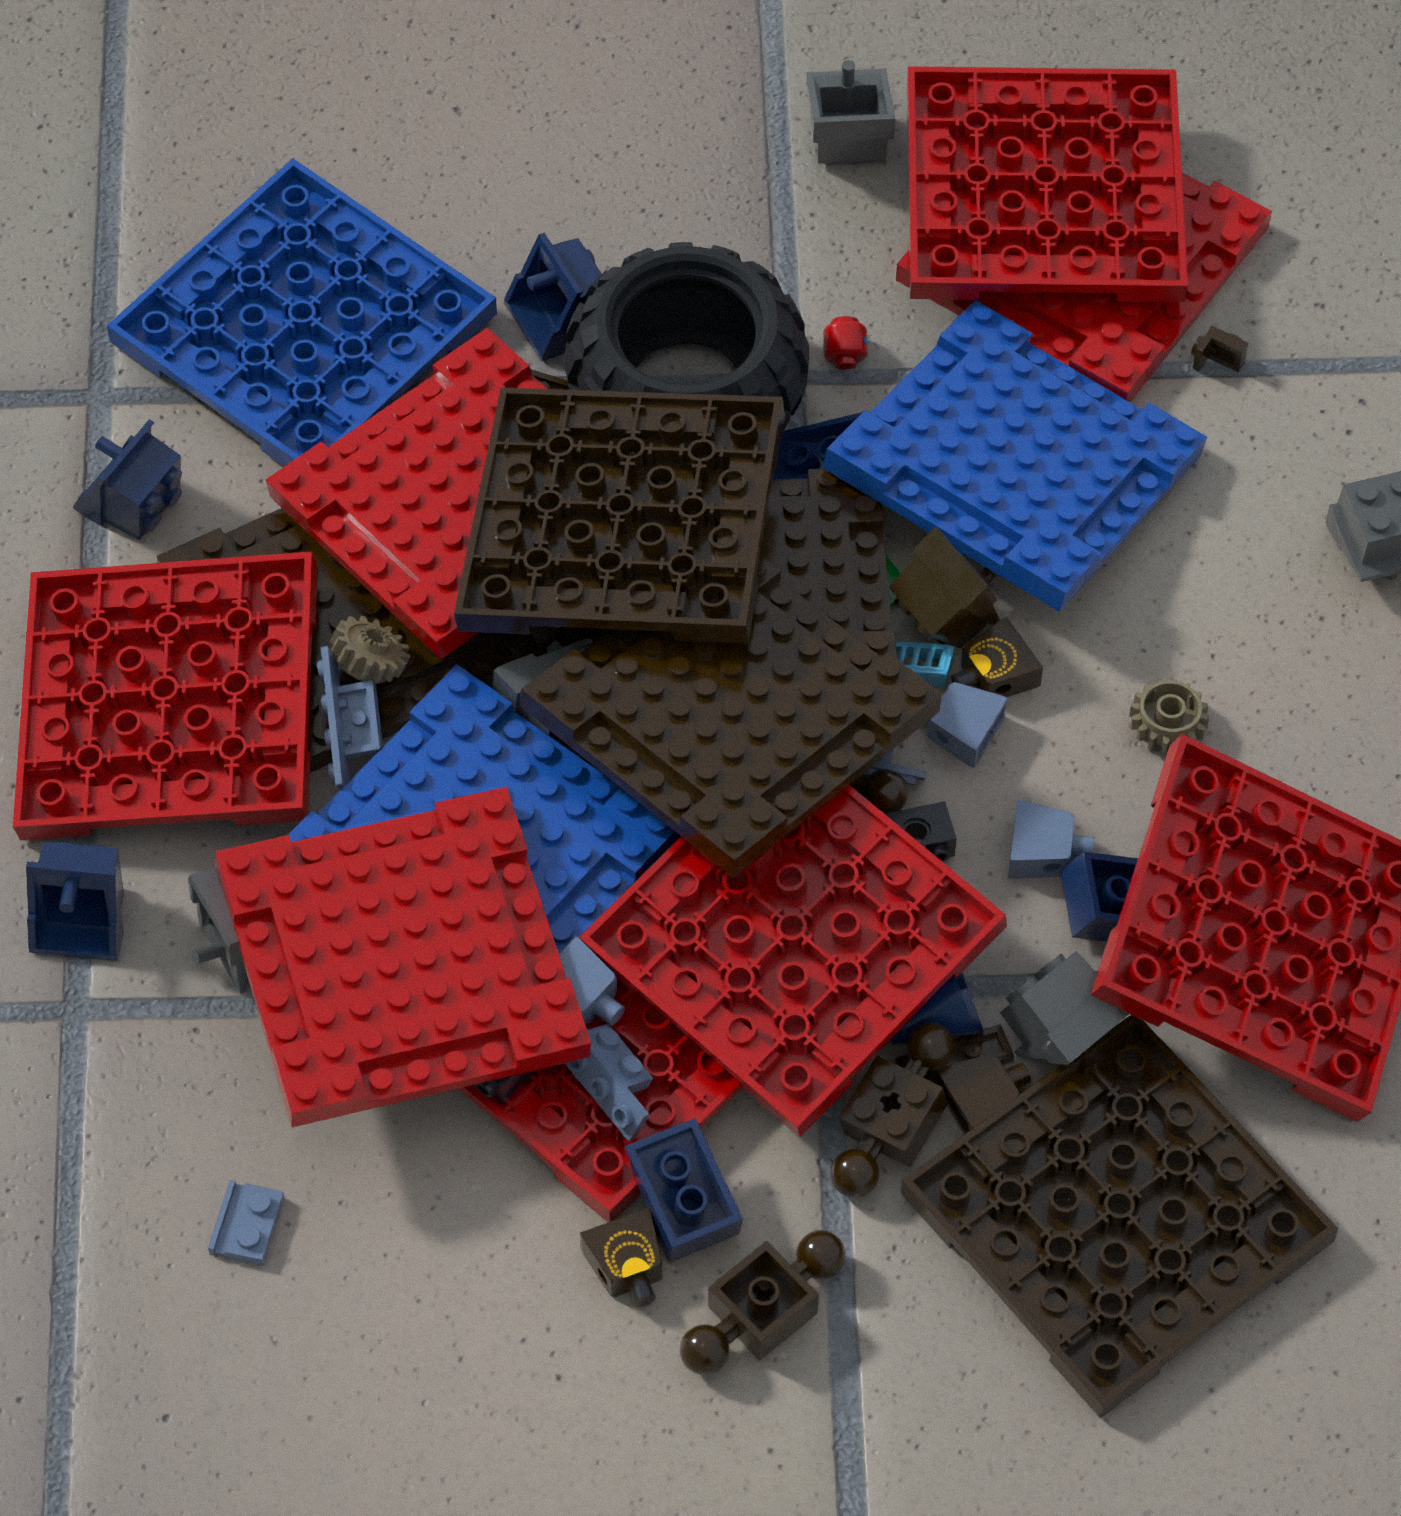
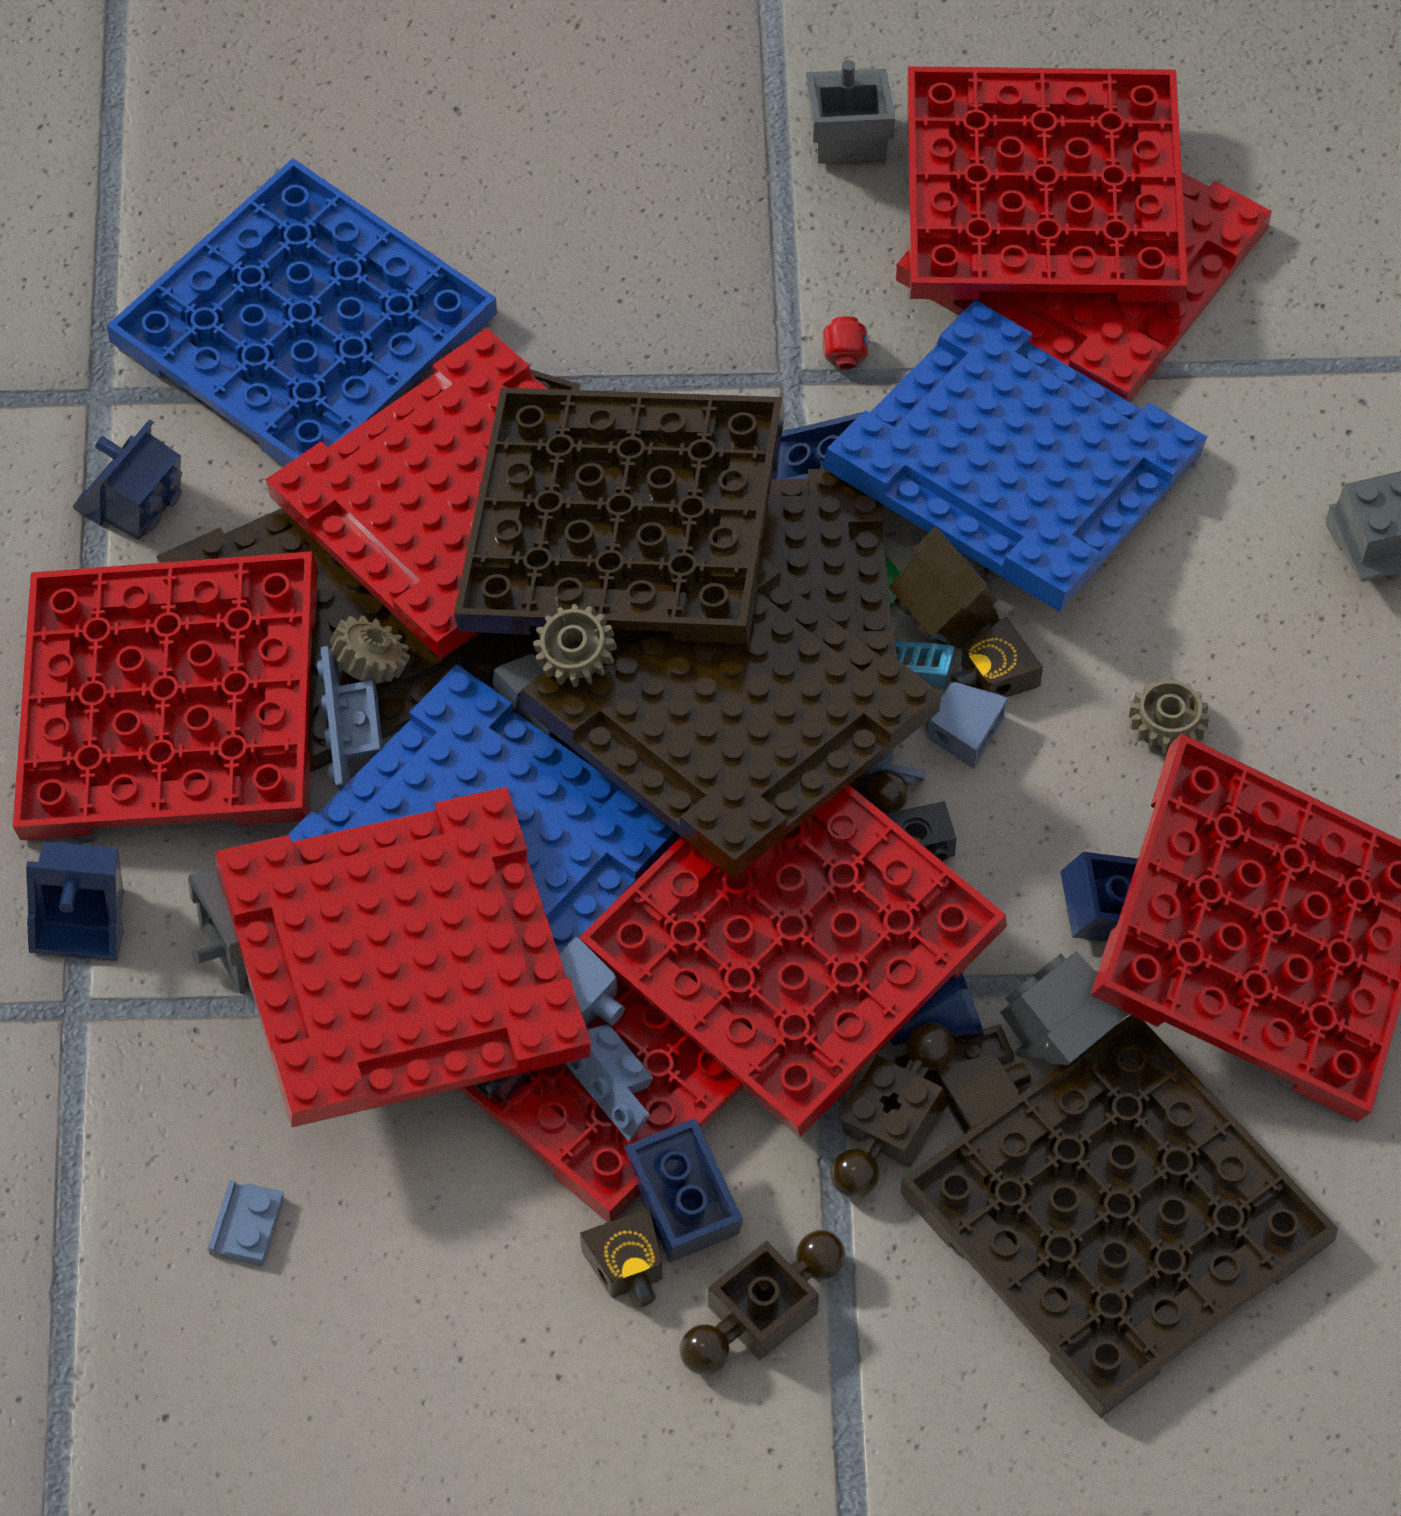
(550, 291): dark blue piece -> none
(582, 661): none -> dark tan gear
(689, 299): black tyre -> none
(1043, 841): sand blue torso -> none
(1220, 347): dark brown bracket -> none

